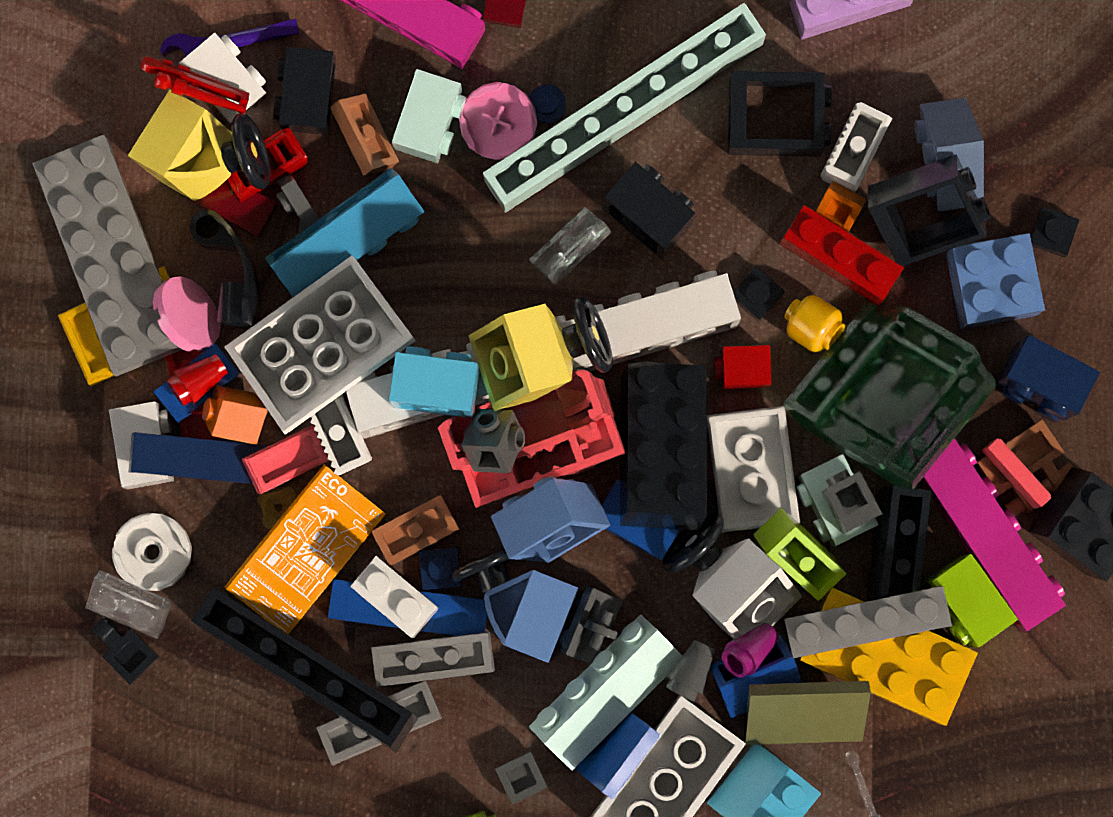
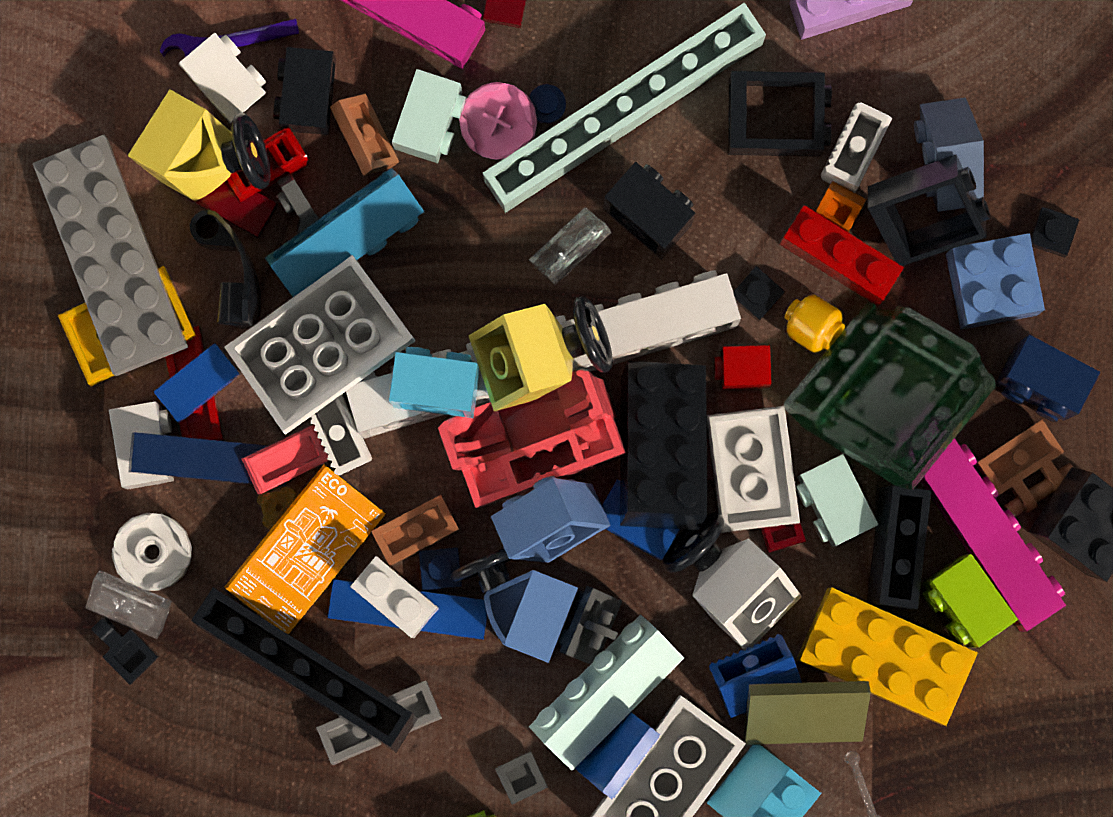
(186, 314): bright pink tile -> none
(190, 83): red piece -> none
(196, 379): red cone -> none
(234, 414): orange brick -> none
(433, 659): light grey plate -> none
(493, 440): dark grey brick -> none
(691, 671): dark grey cone -> none
(749, 650): magenta cone -> none
(799, 554): lime brick -> none
(864, 508): dark grey brick -> none
(868, 622): light grey plate -> none
(1016, 473): coral tile -> none

